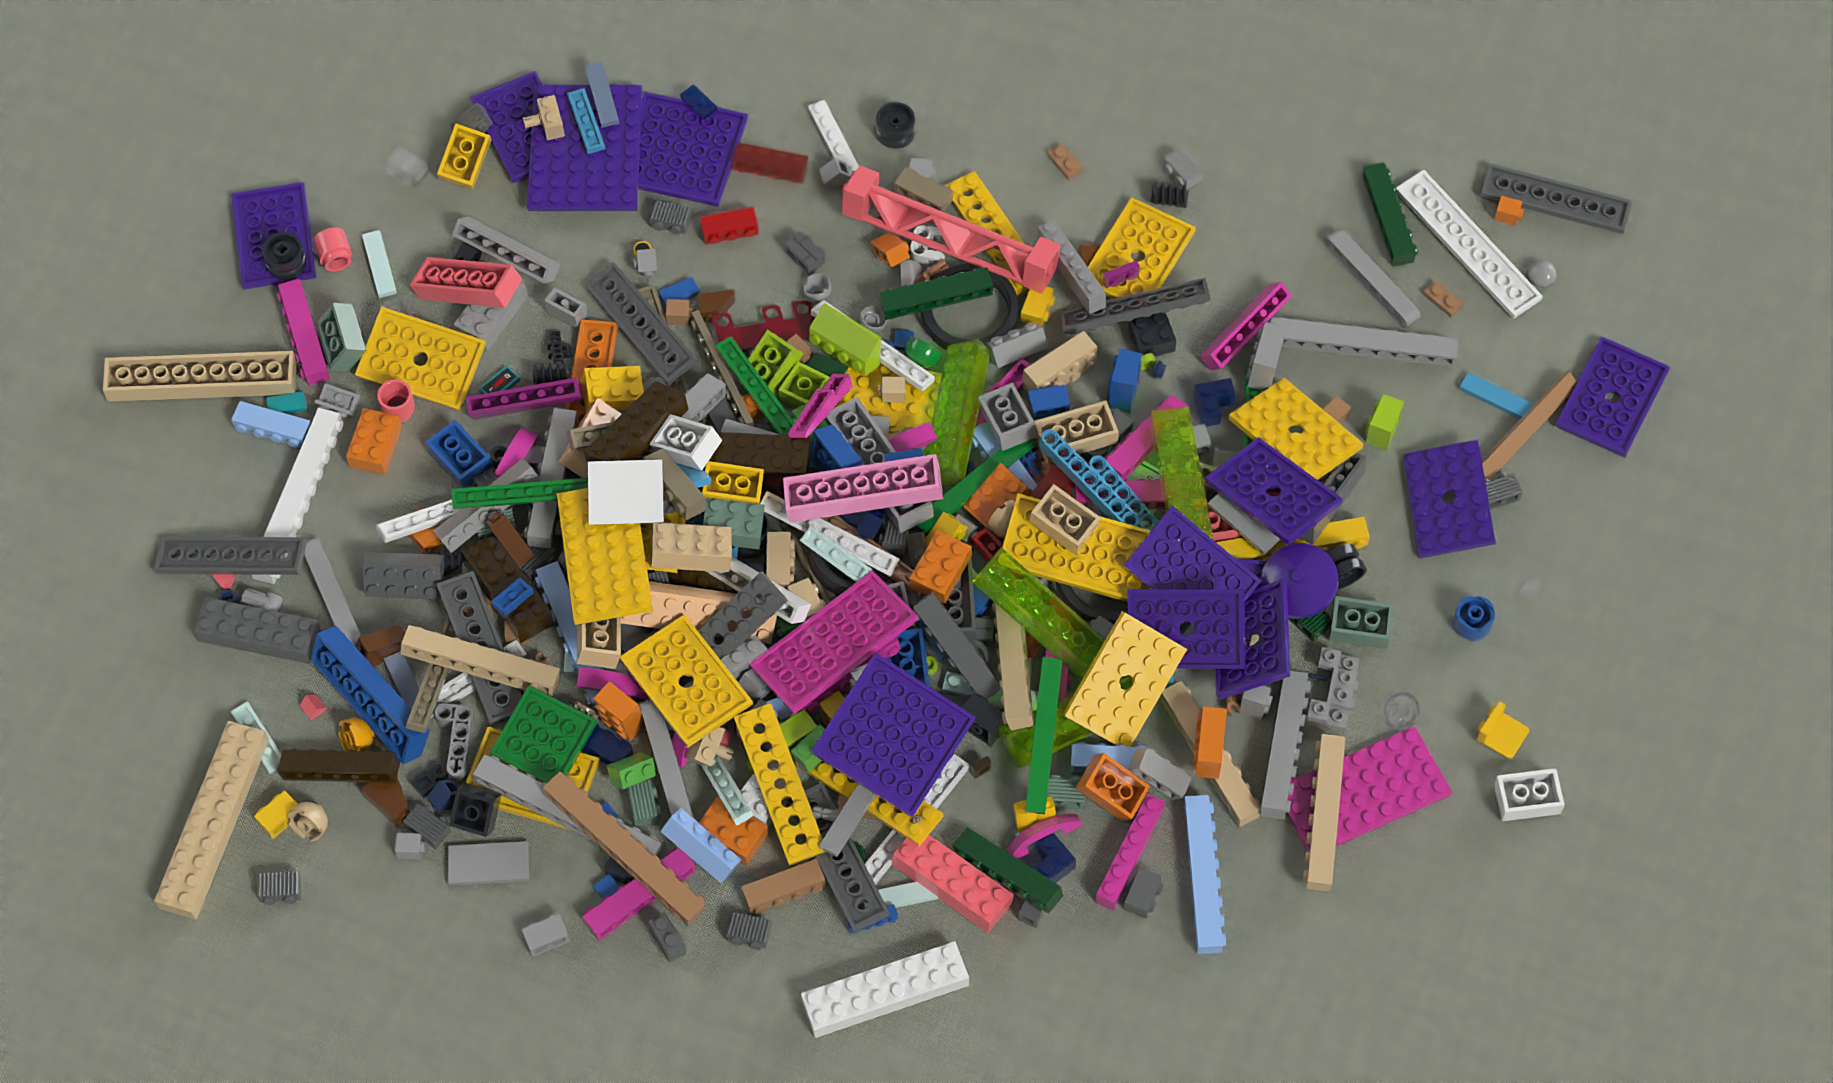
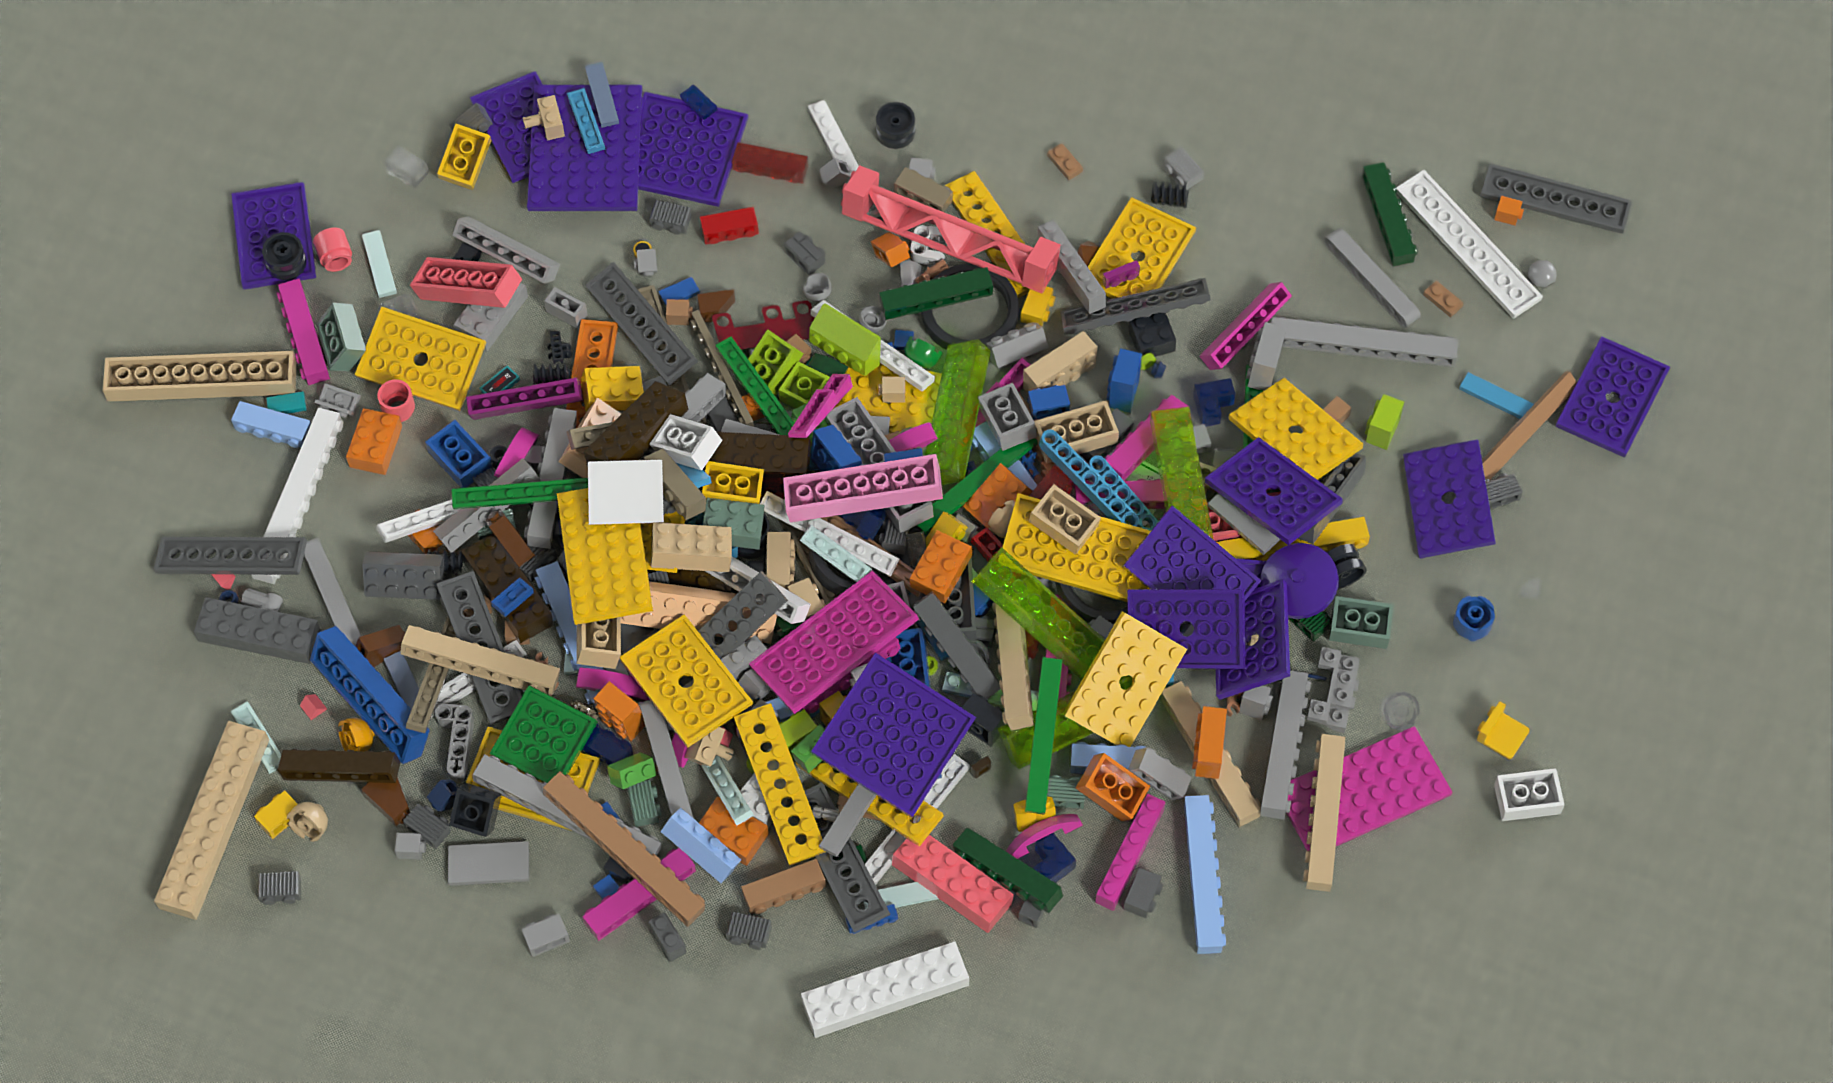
(426, 782): black plate -> none

